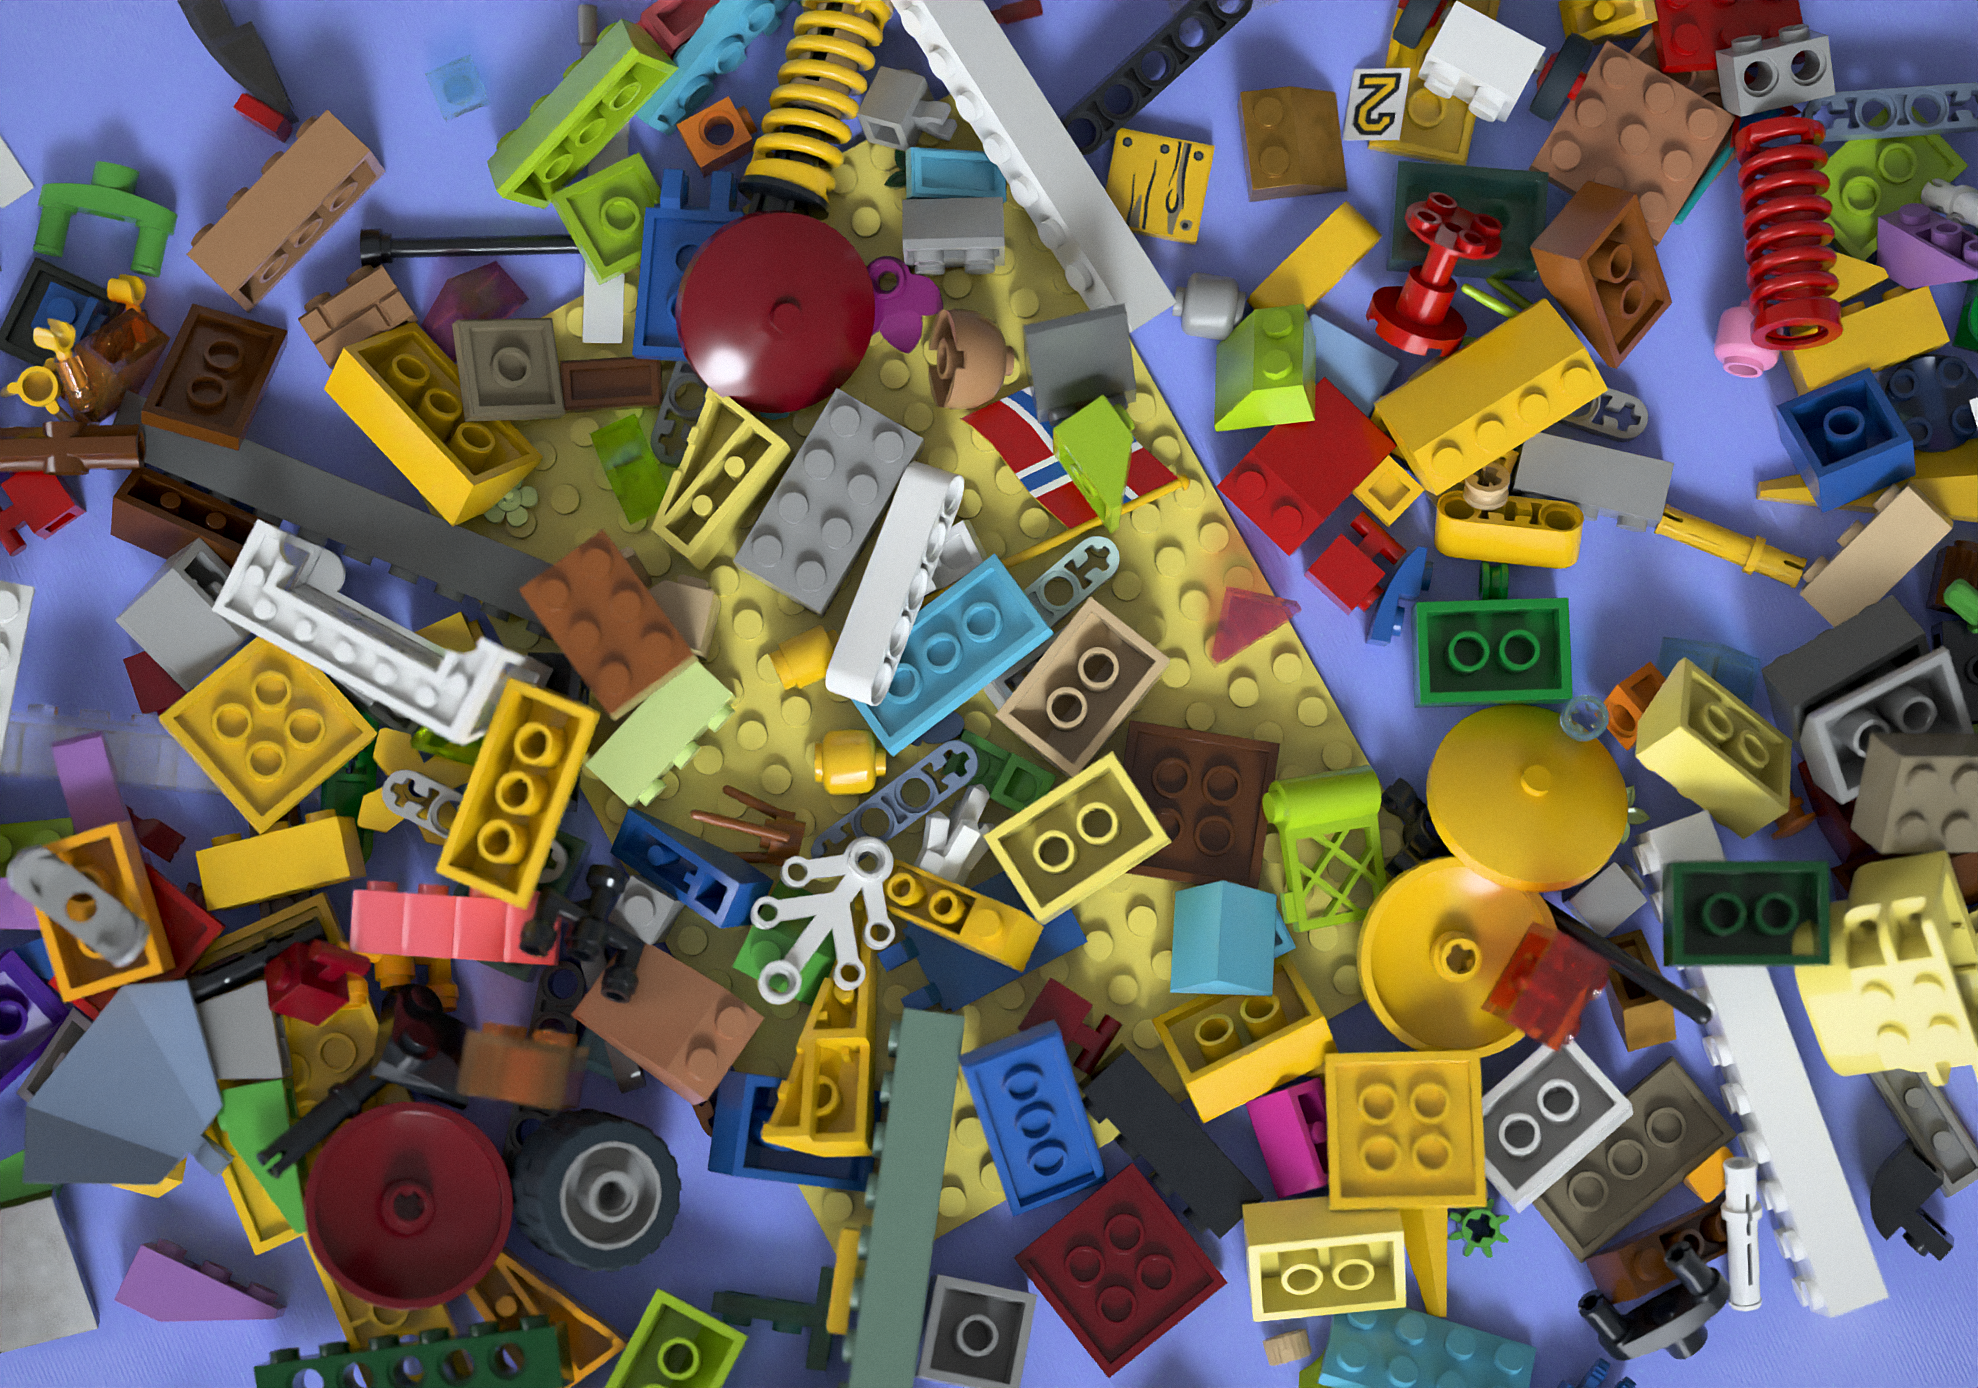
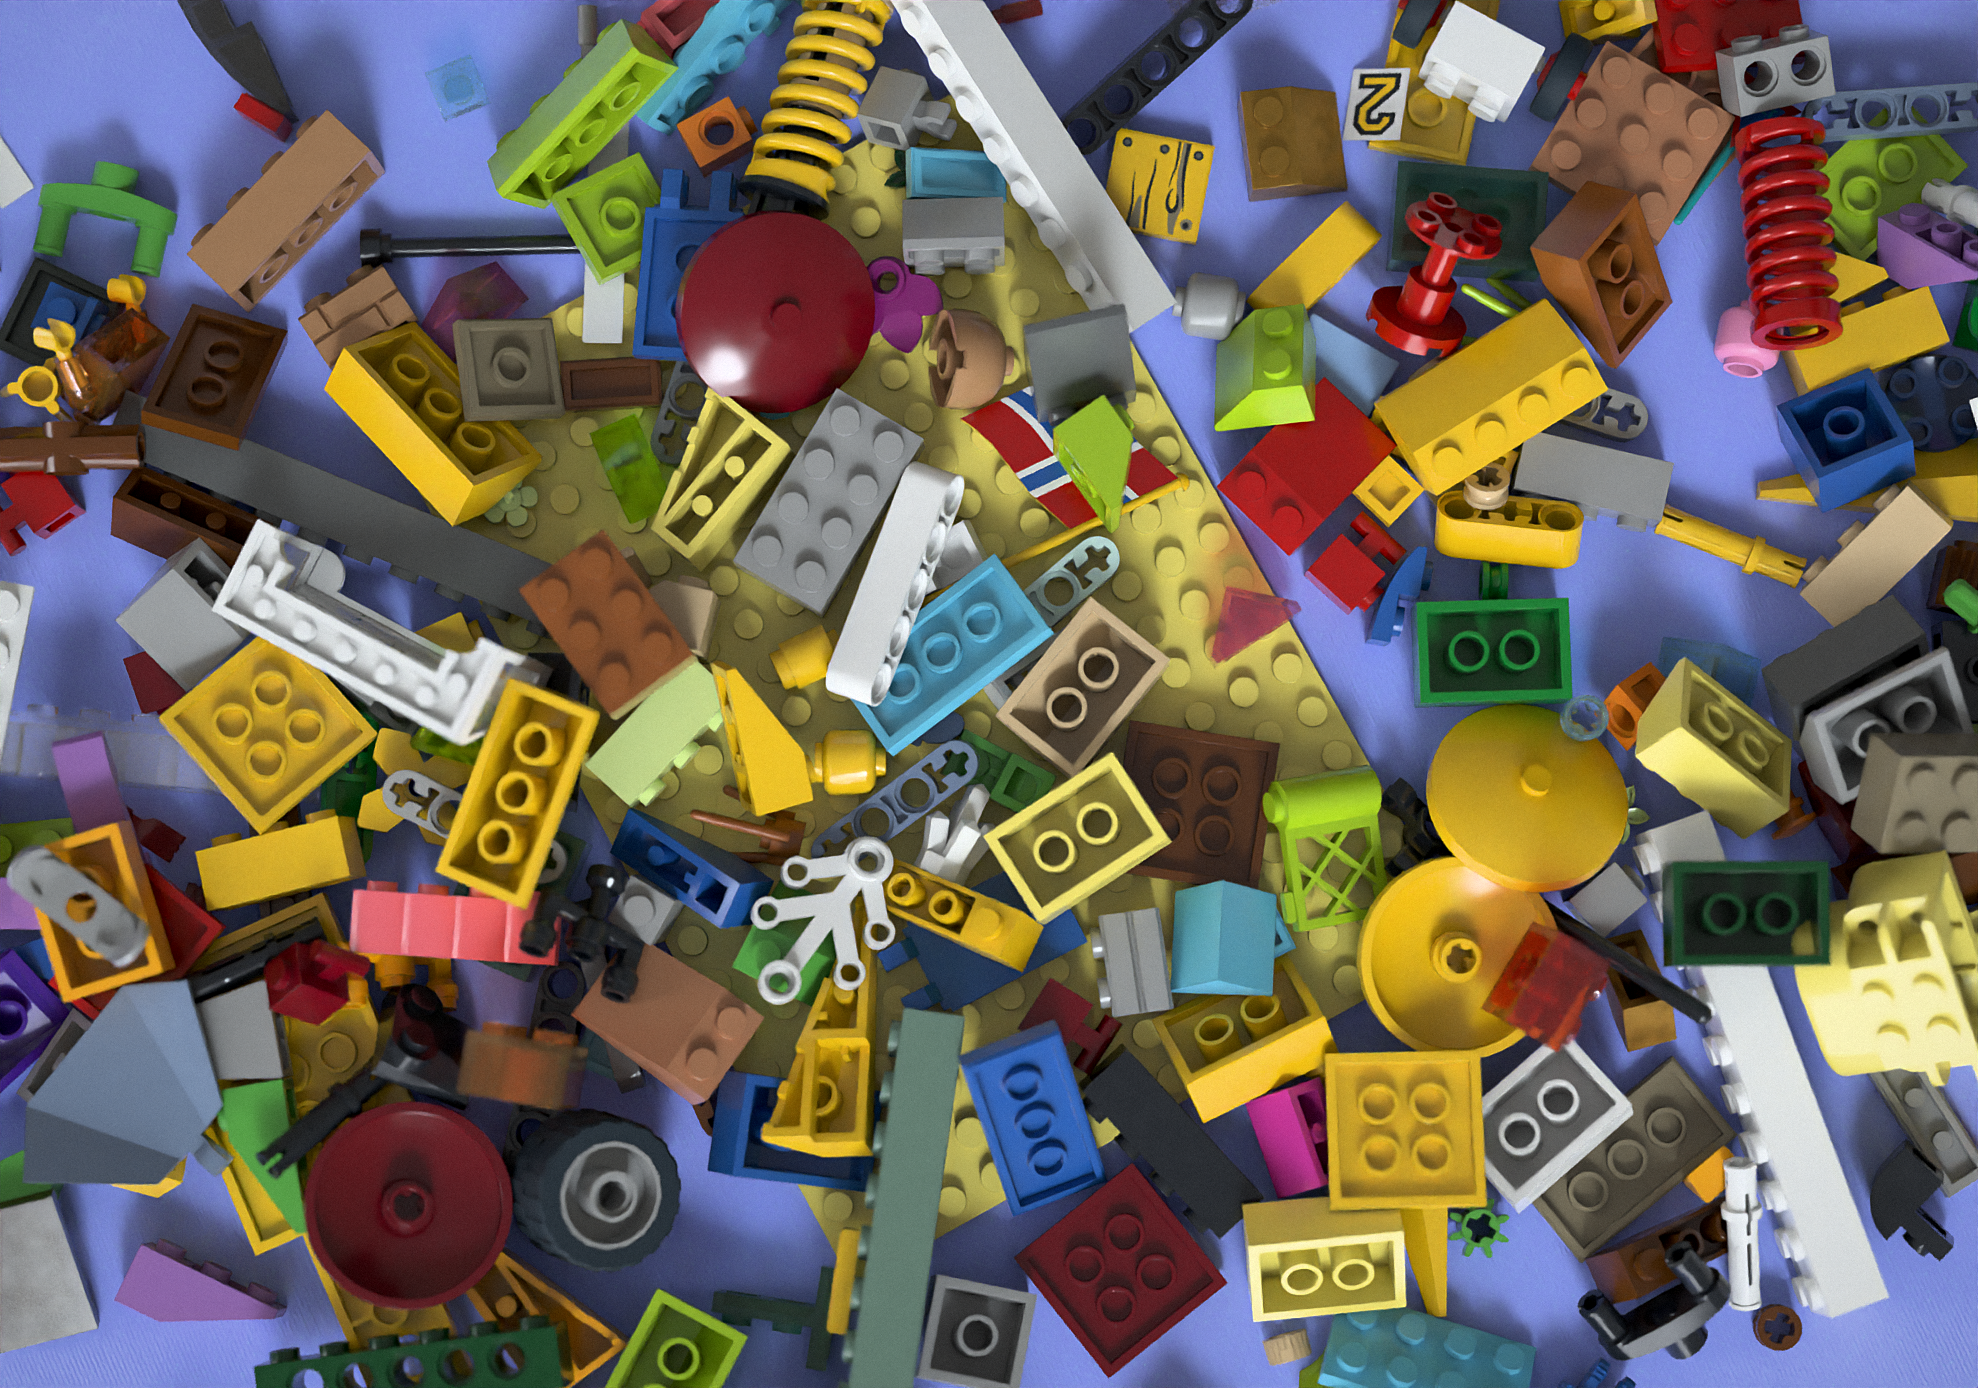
(765, 758): none -> yellow slope
(1133, 962): none -> light grey brick
(1770, 1313): none -> reddish brown bush

